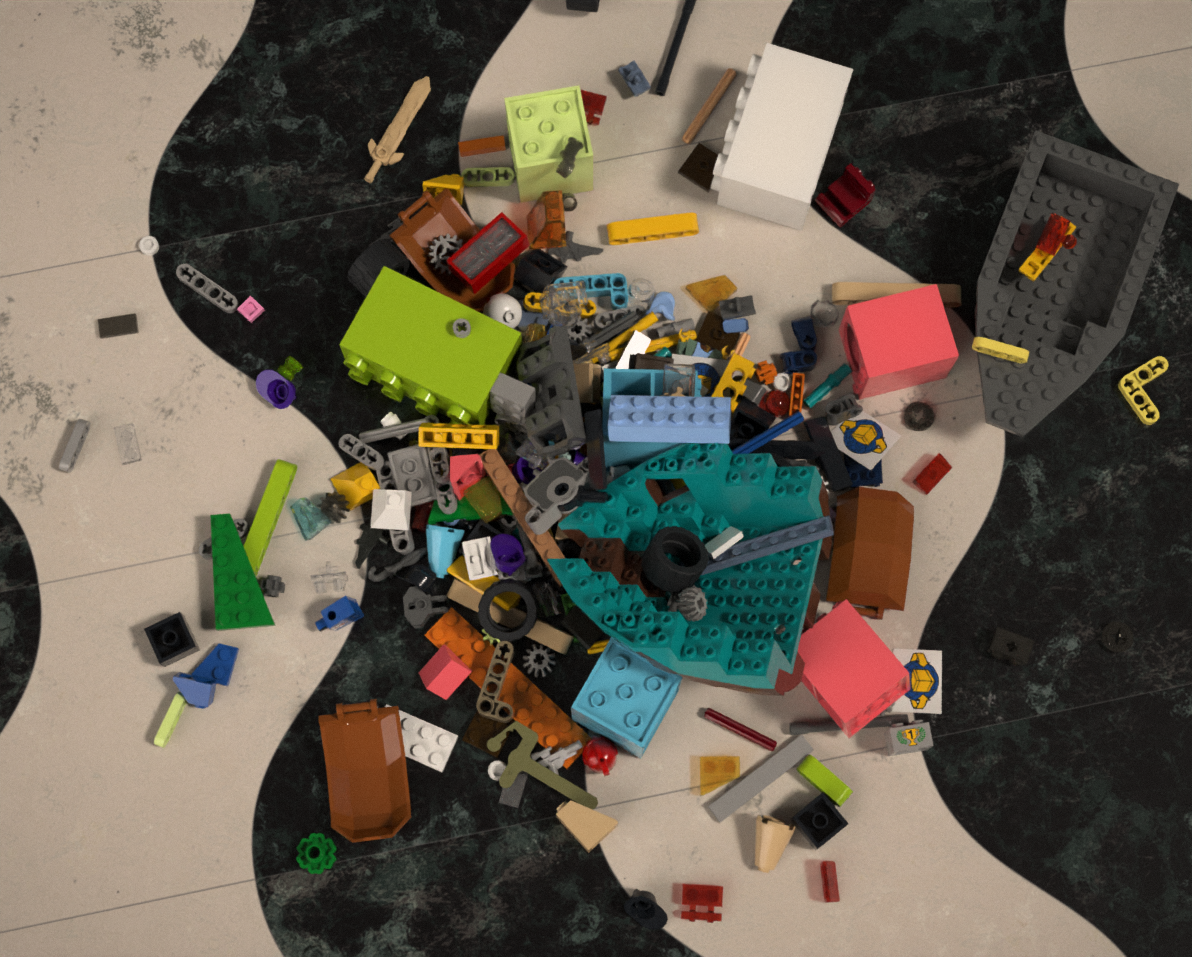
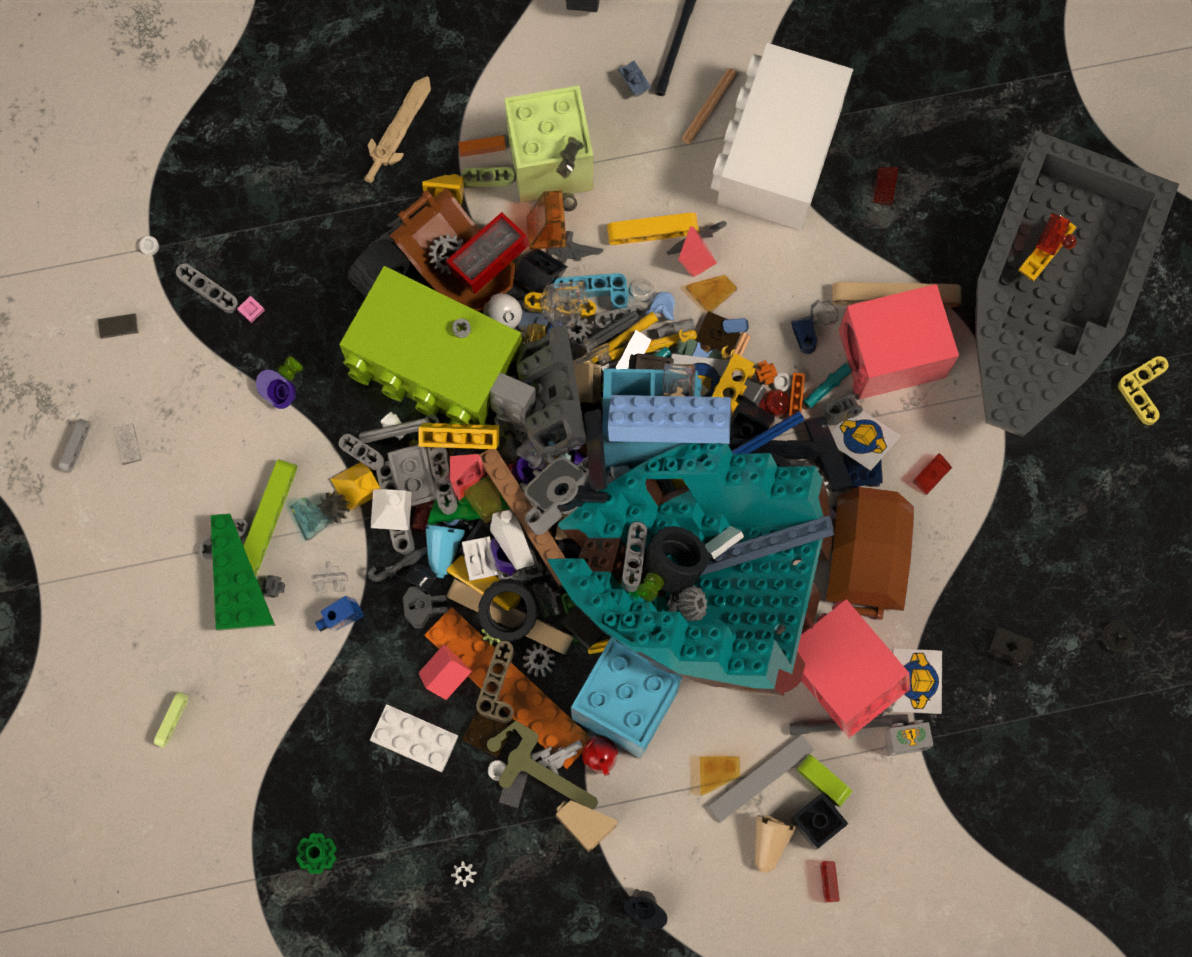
(172, 639): black brick -> none
(196, 689): blue slope -> none
(218, 664): blue wing -> none
(366, 771): dark orange windscreen -> none
(368, 540): pearl dark grey piece -> none
(468, 877): none -> white gear
(511, 539): none -> white slope
(593, 104): clear red plate -> none
(632, 556): none -> light grey beam
(649, 588): none -> clear neon green wheel
(696, 254): none -> coral slope
(699, 167): dark brown plate -> none
(702, 896): clear red plate -> none
(705, 233): none -> dark grey piece
(737, 307): dark grey hips -> none
(740, 729): dark red axle -> none
(796, 361): dark blue piece -> none
(846, 196): dark red piece -> none
(886, 185): none -> clear red slope
(923, 423): clear smoke gear -> none
(1000, 350): light yellow beam -> none

